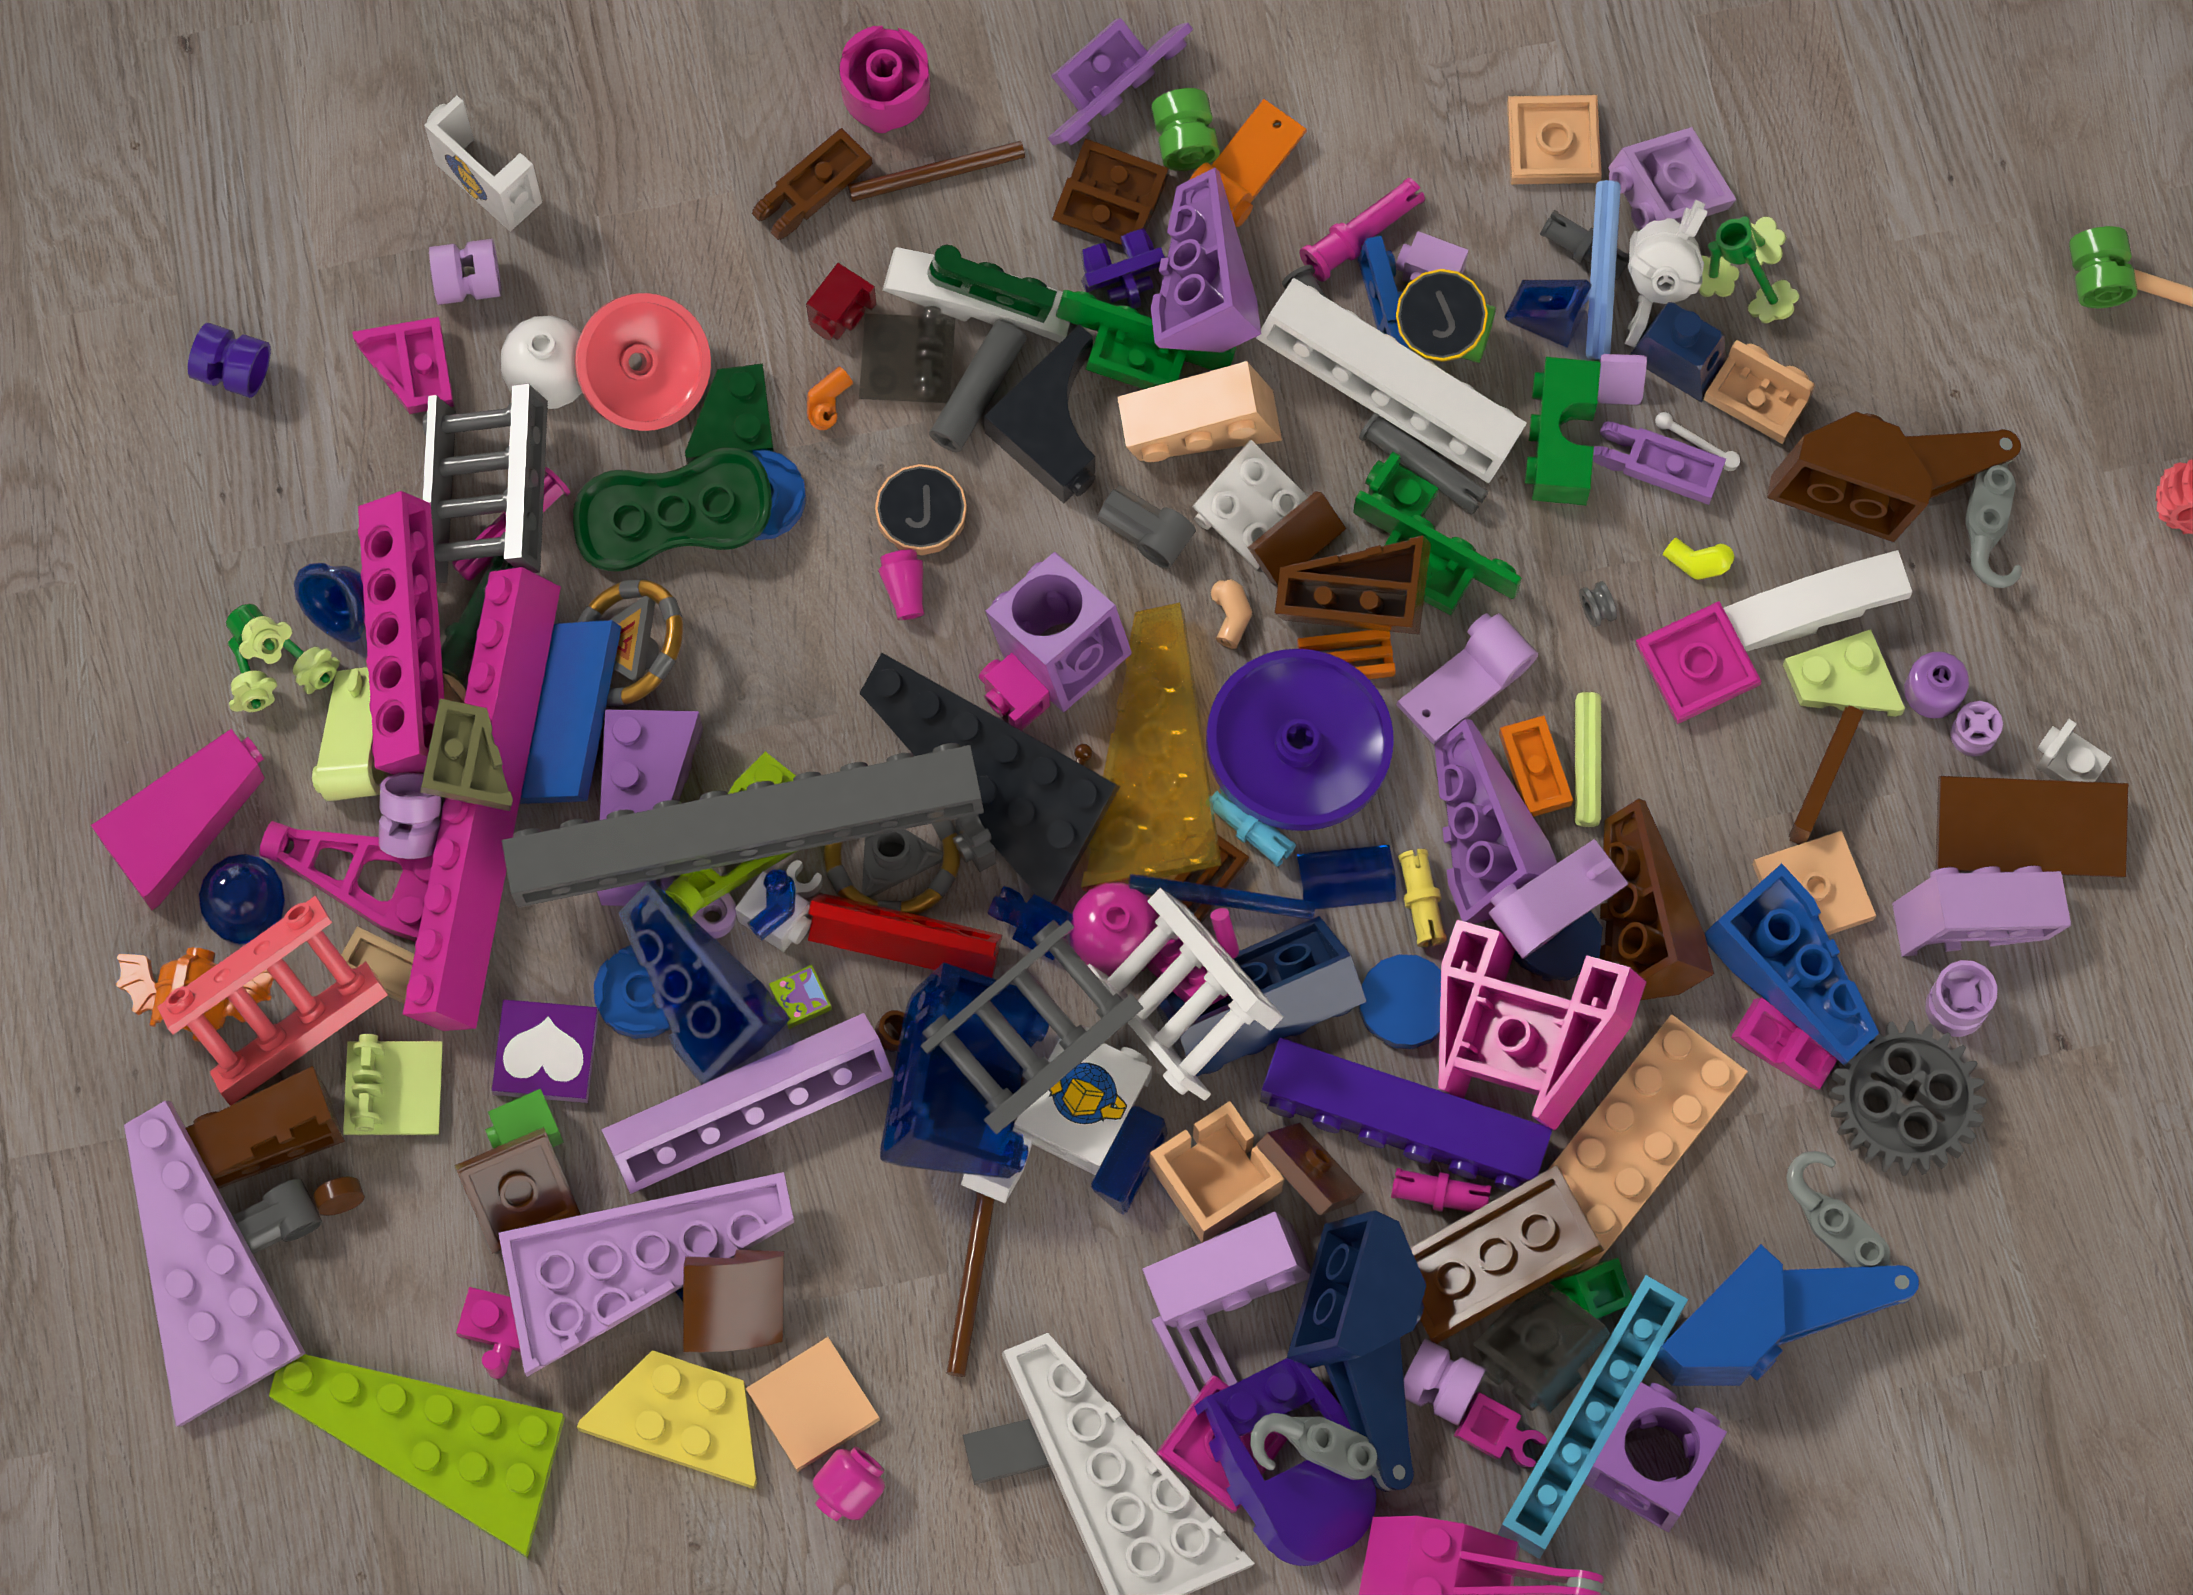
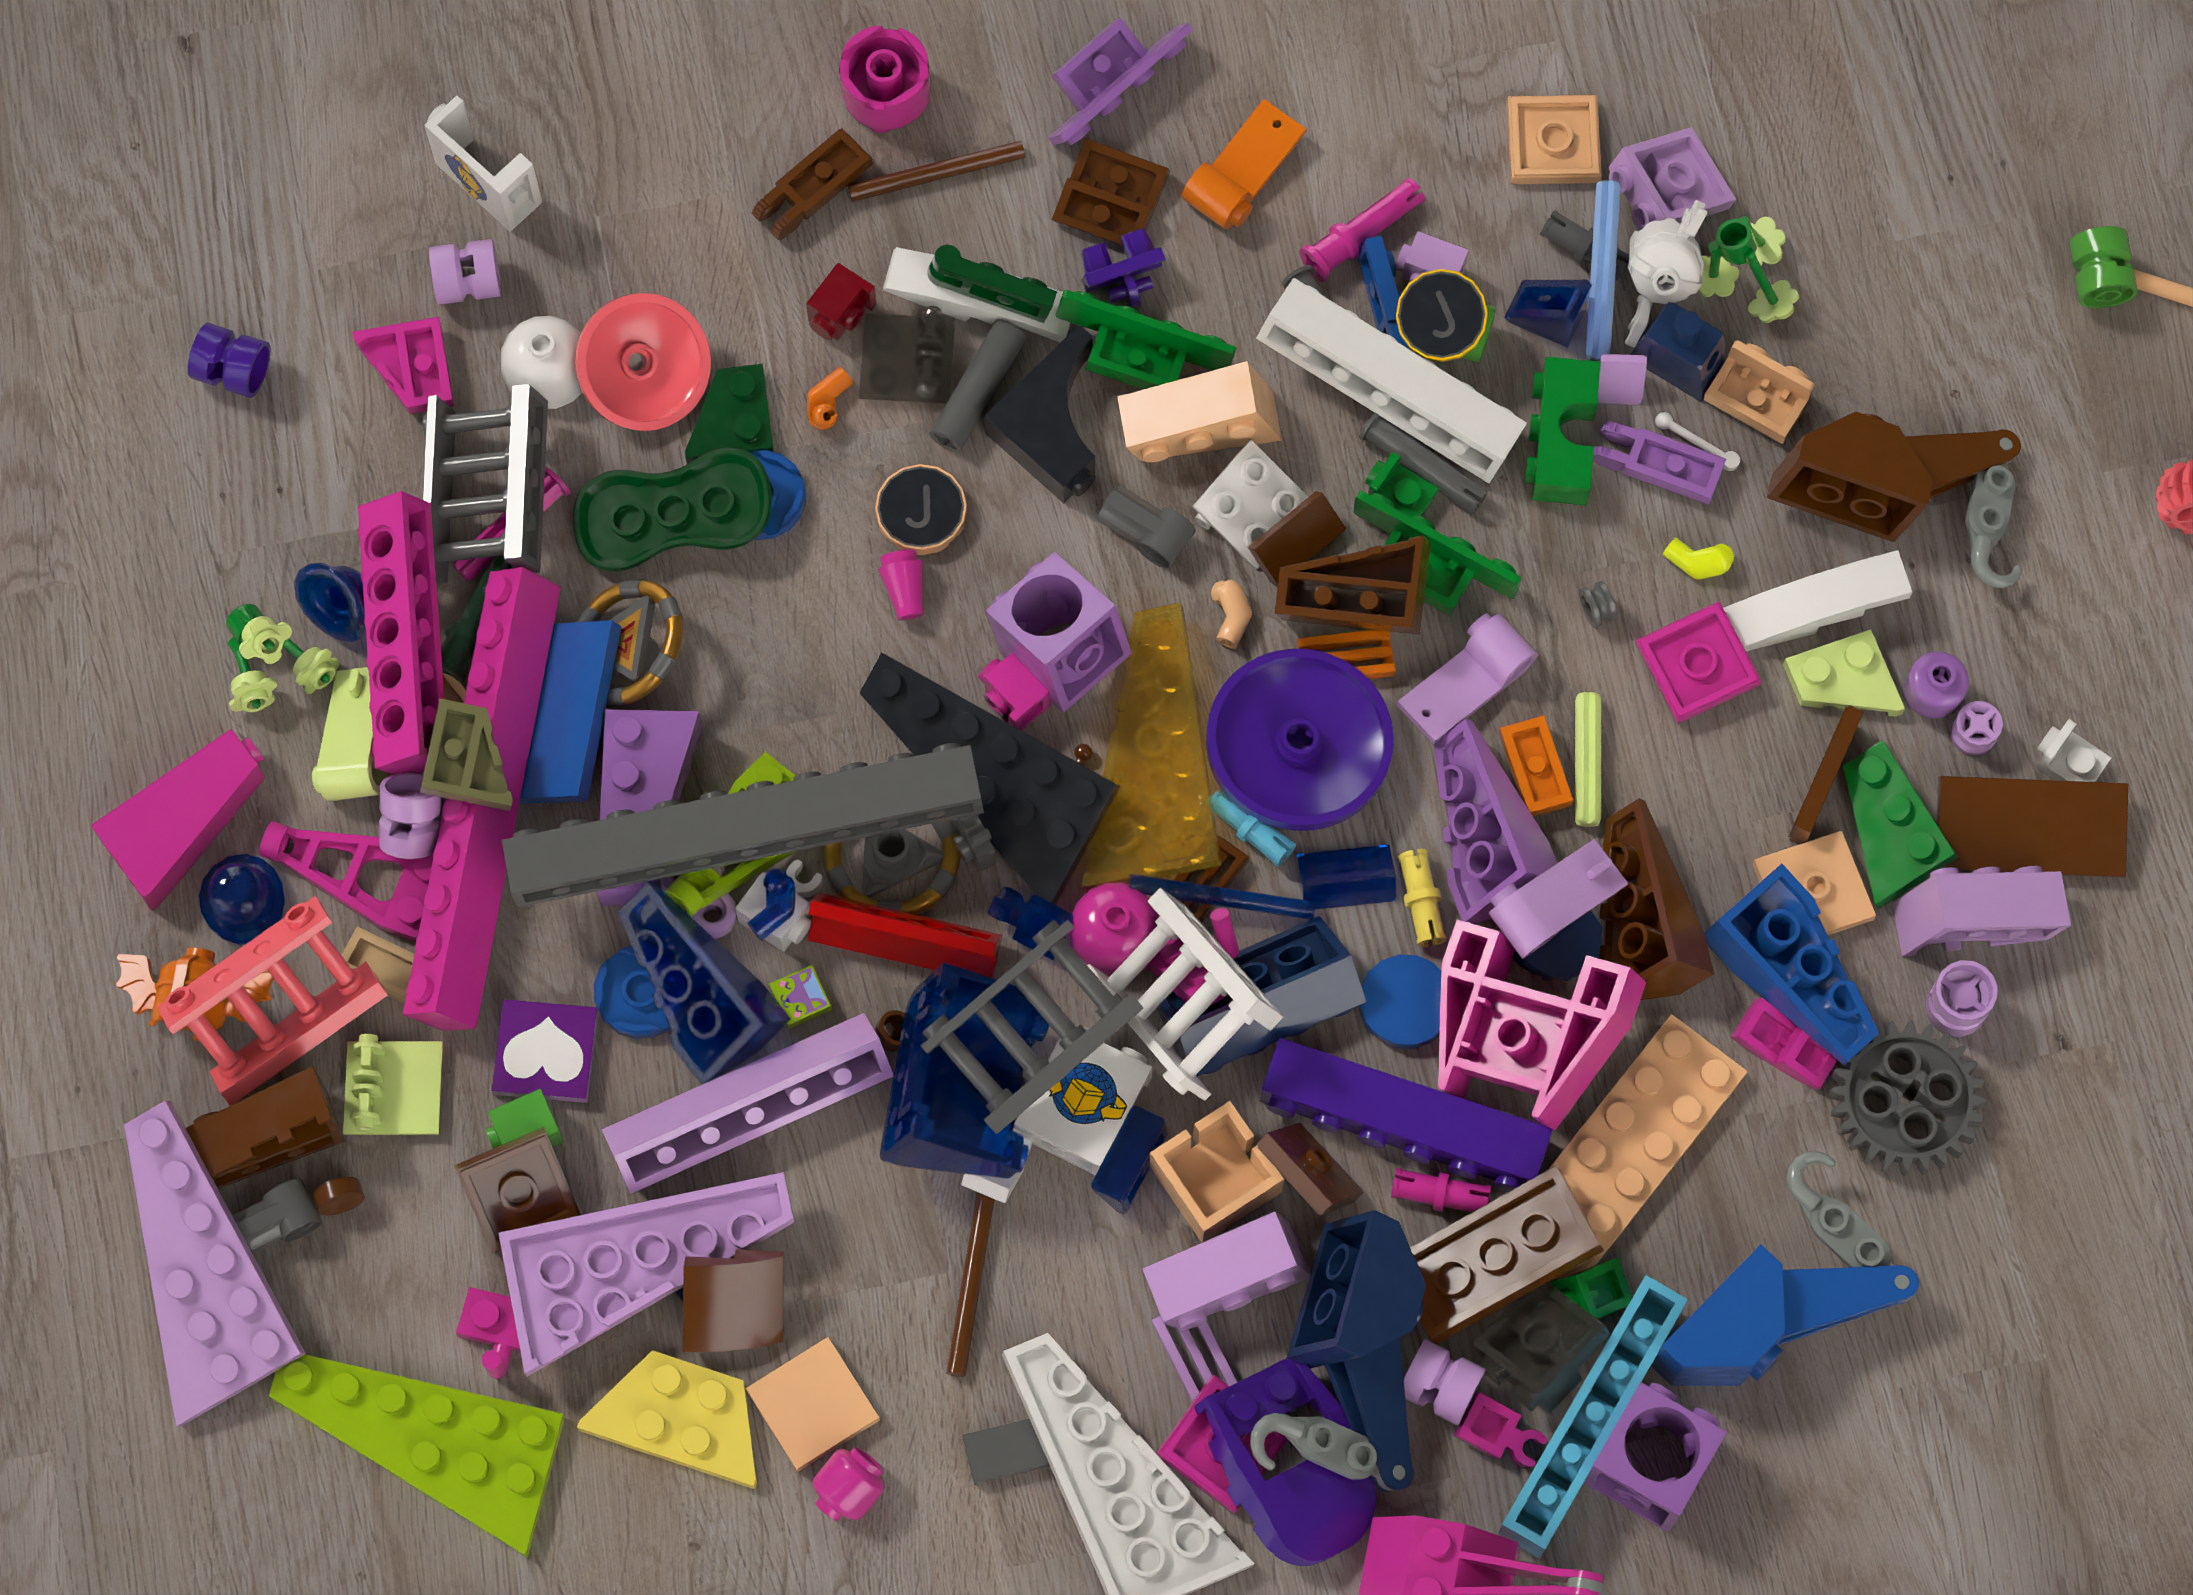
(1183, 124): bright green wheel -> none
(1206, 282): medium lavender wedge -> none
(1893, 825): none -> green wing

